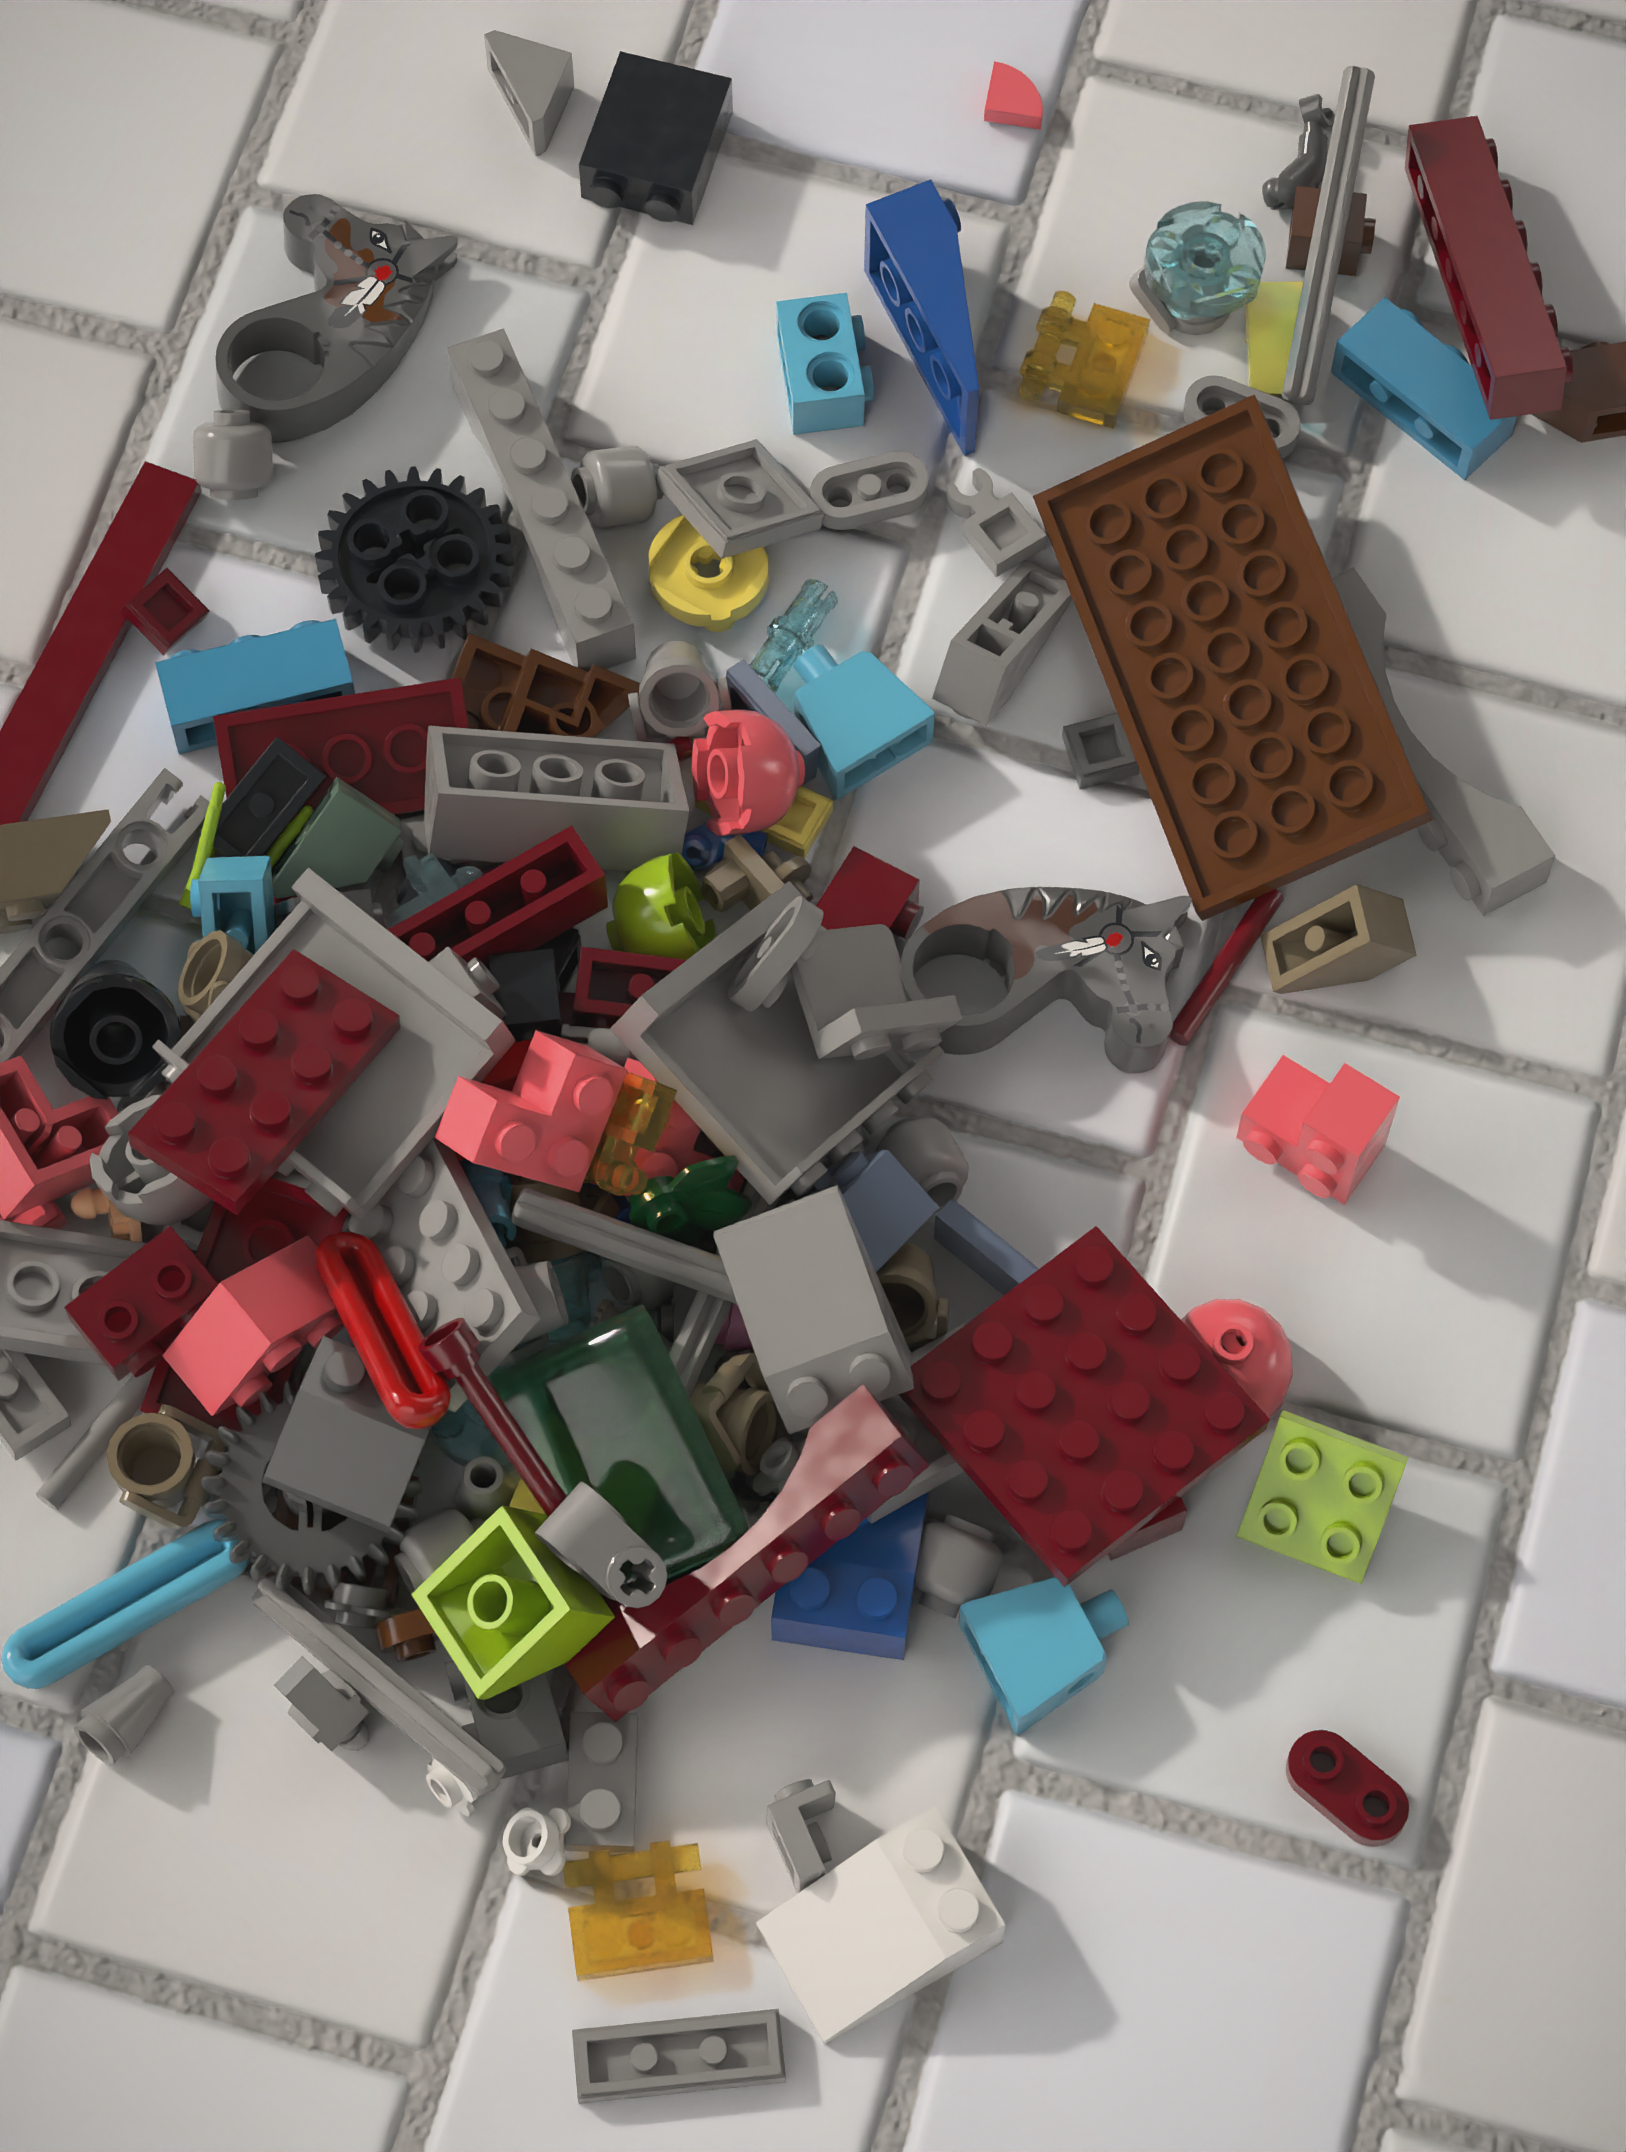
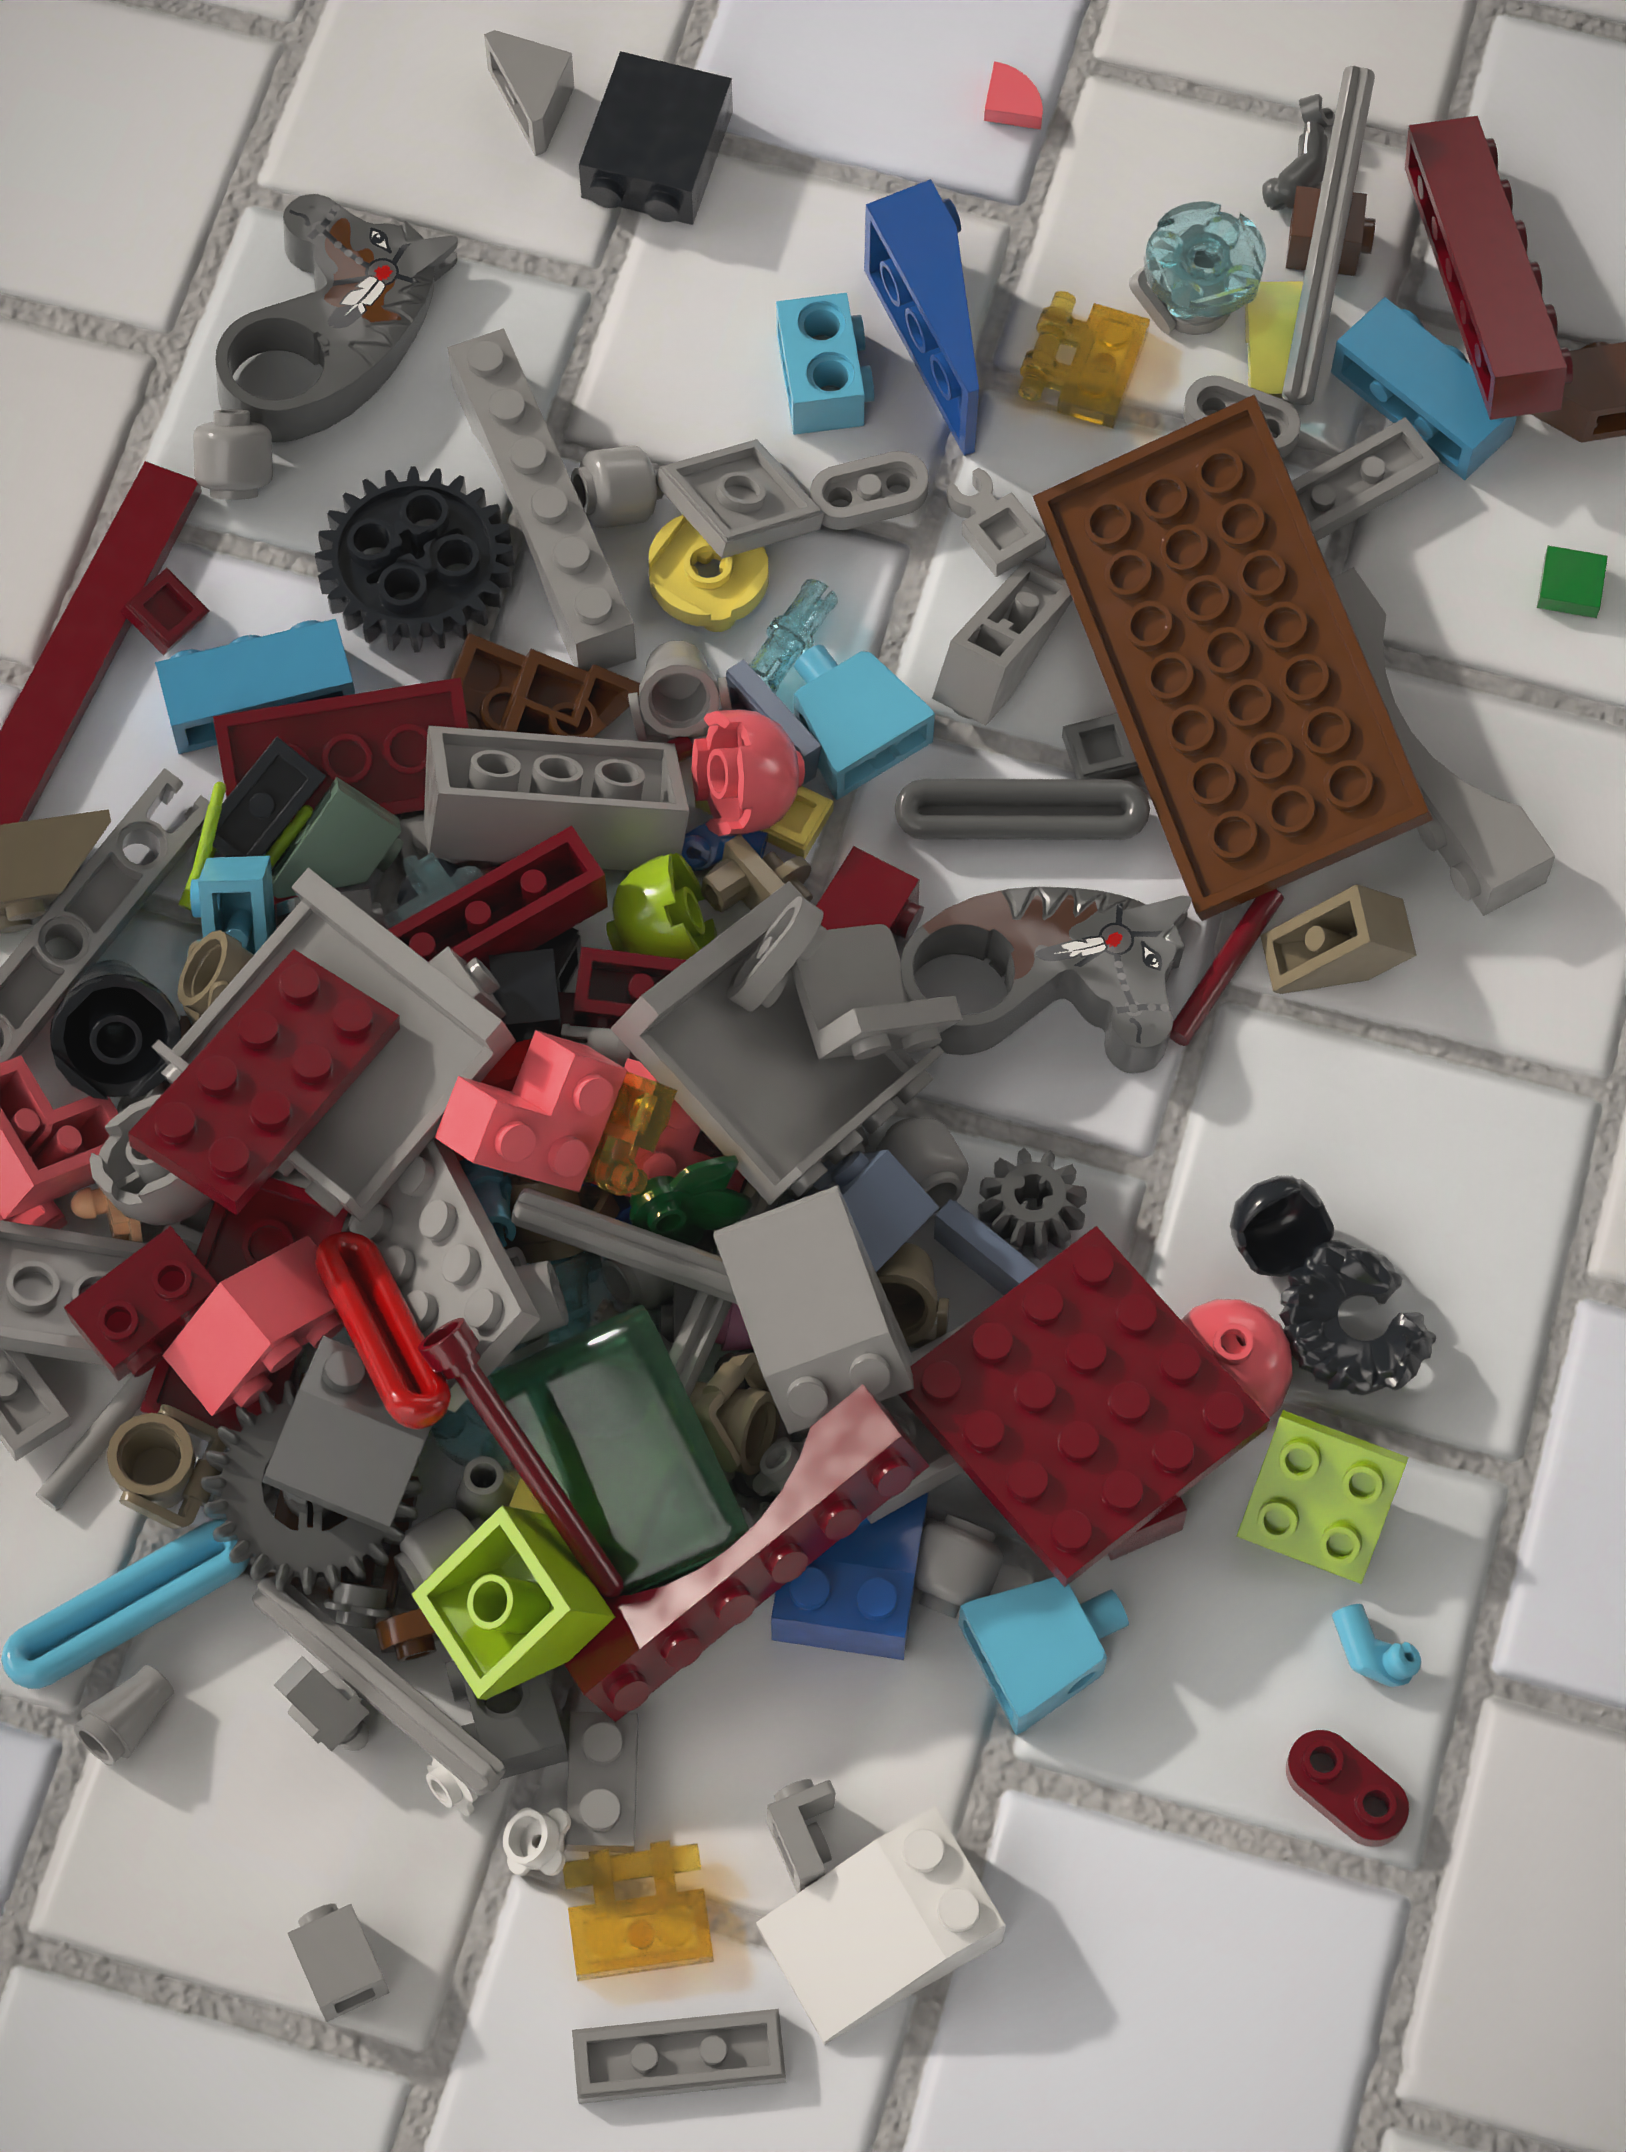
(337, 1960): none -> light grey brick
(596, 1542): light grey piece -> none
(1022, 809): none -> dark grey piece
(1032, 1180): none -> dark grey gear
(1279, 1225): none -> black hair
(1319, 1127): coral brick -> none
(1319, 1342): none -> black piece
(1365, 477): none -> light grey plate
(1372, 1657): none -> medium azure arm
(1572, 581): none -> green tile

